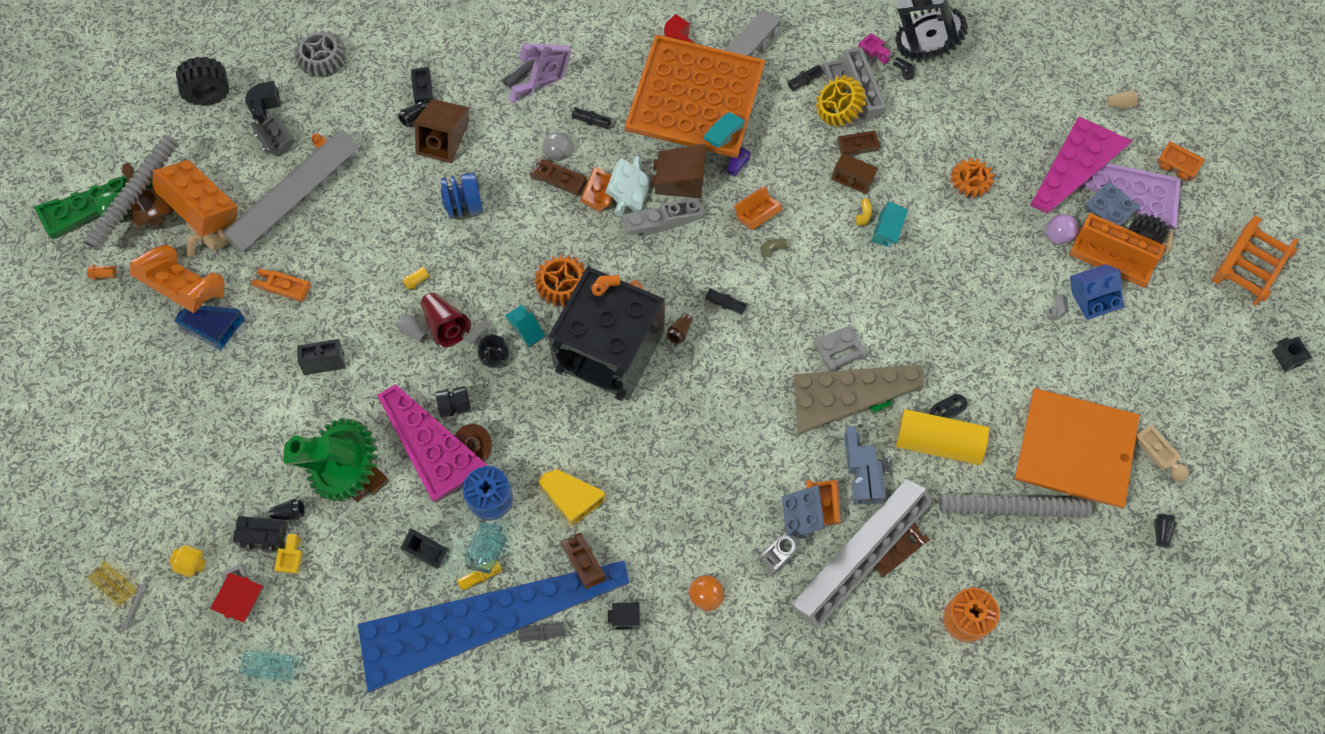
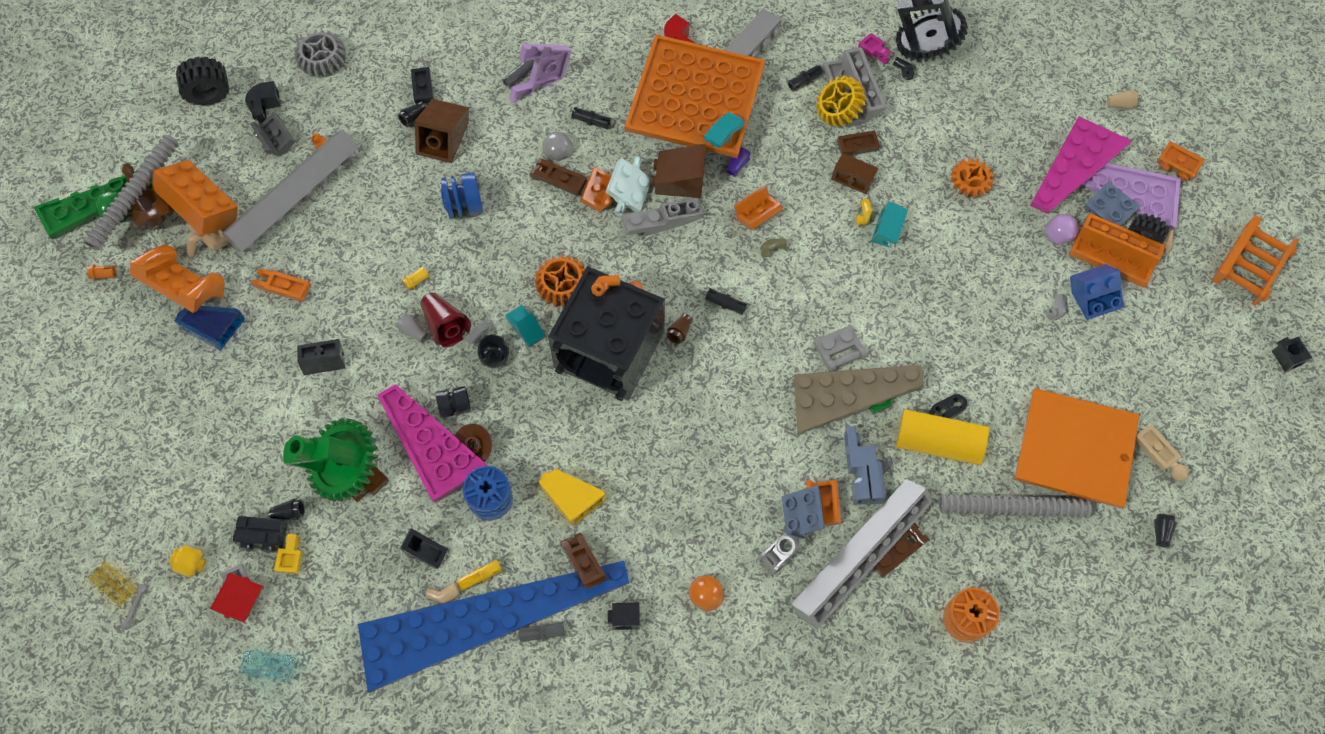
(446, 595): none -> tan arm
(484, 548): clear light blue hinge -> none

